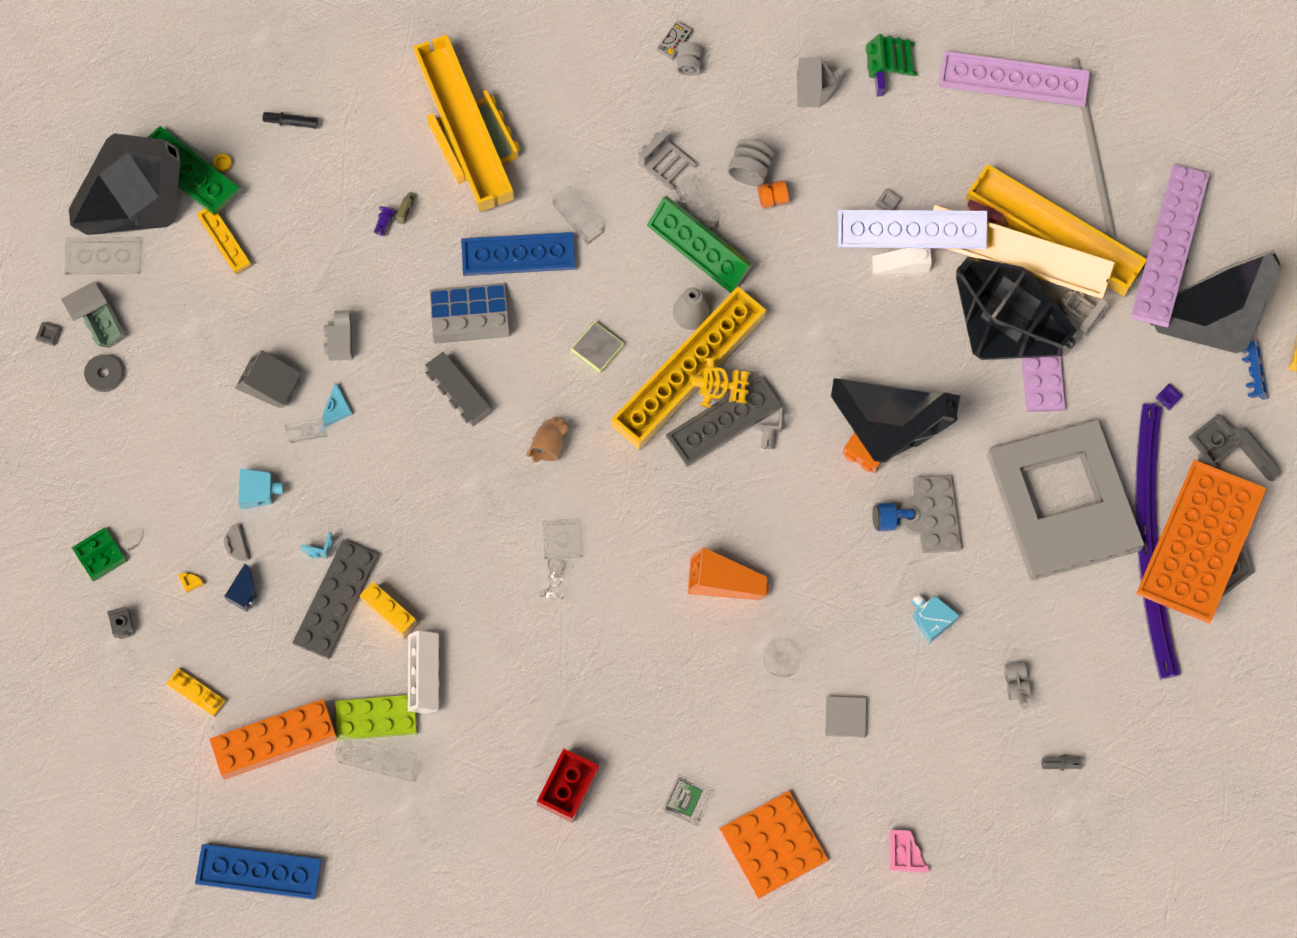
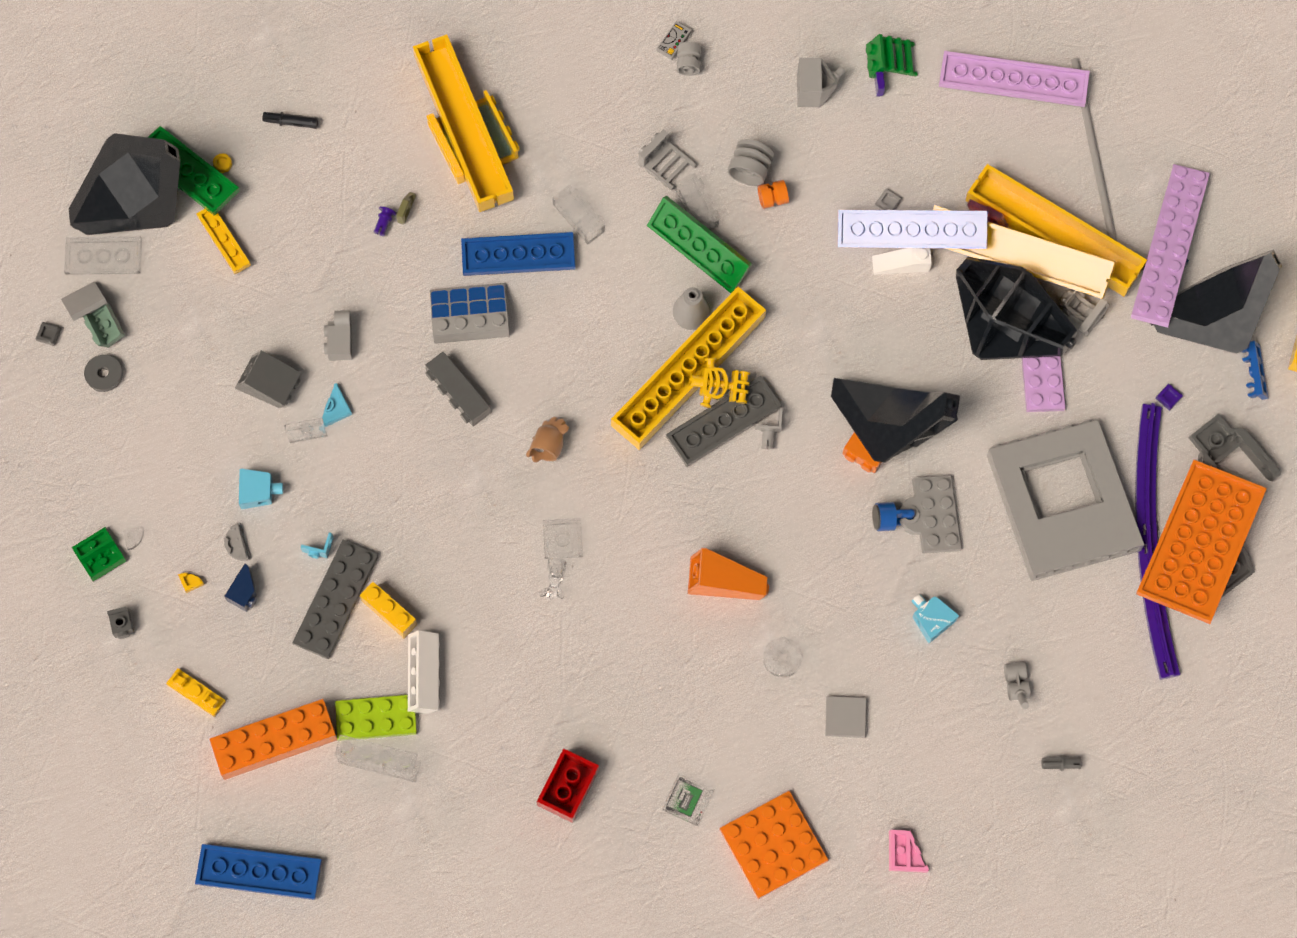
(597, 347): flat silver tile -> none

